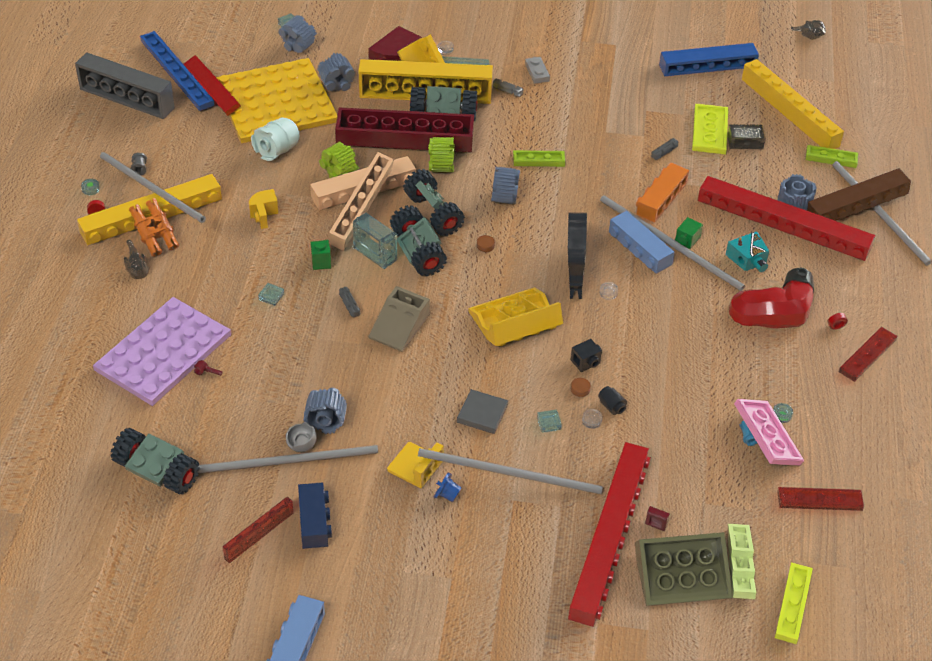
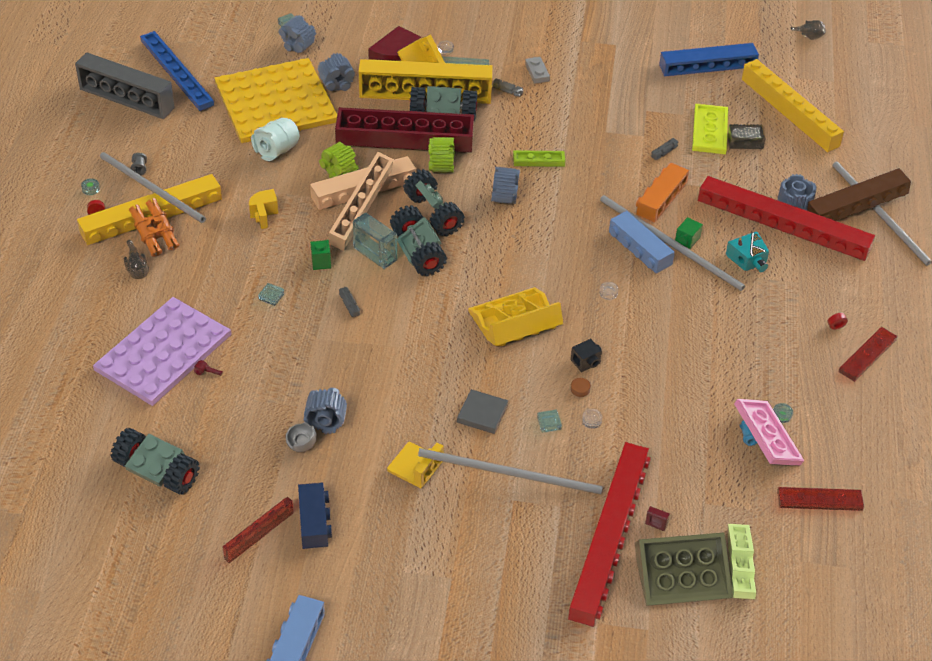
(212, 85): red tile -> none
(288, 459): light grey piece -> none
(400, 318): dark tan slope -> none
(448, 488): blue piece -> none
(485, 243): dark orange tile -> none
(576, 251): black animal -> none
(612, 400): black brick -> none
(775, 305): red piece -> none
(793, 603): neon yellow plate -> none
(830, 155): lime tile -> none

